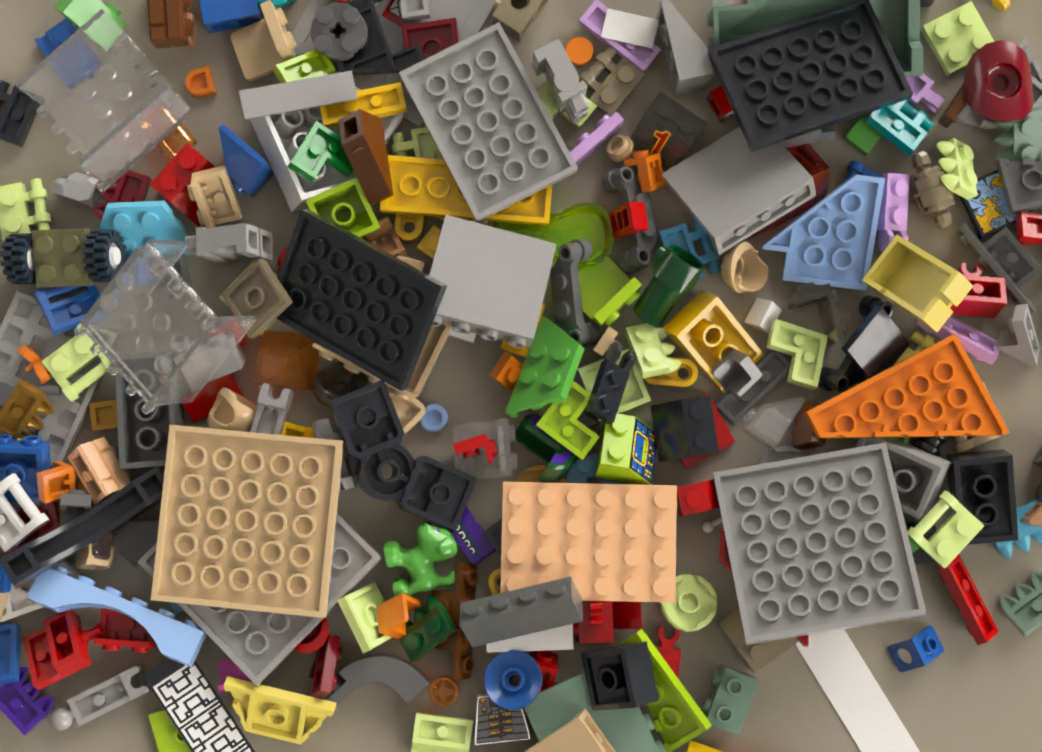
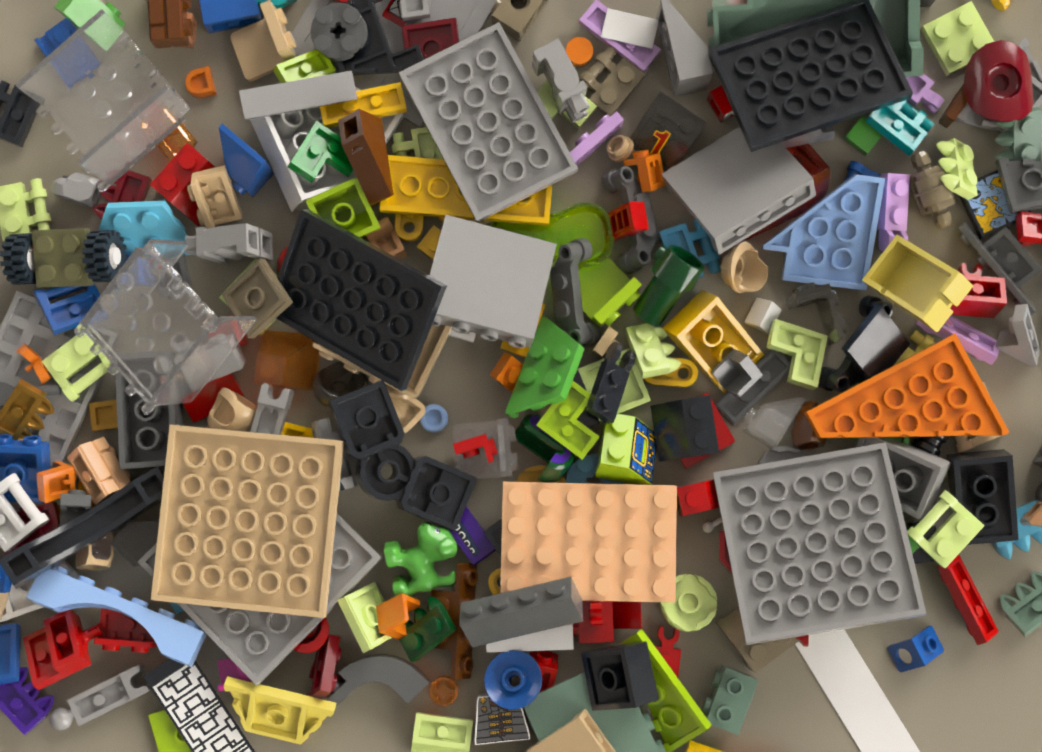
(413, 262): tan tile -> none

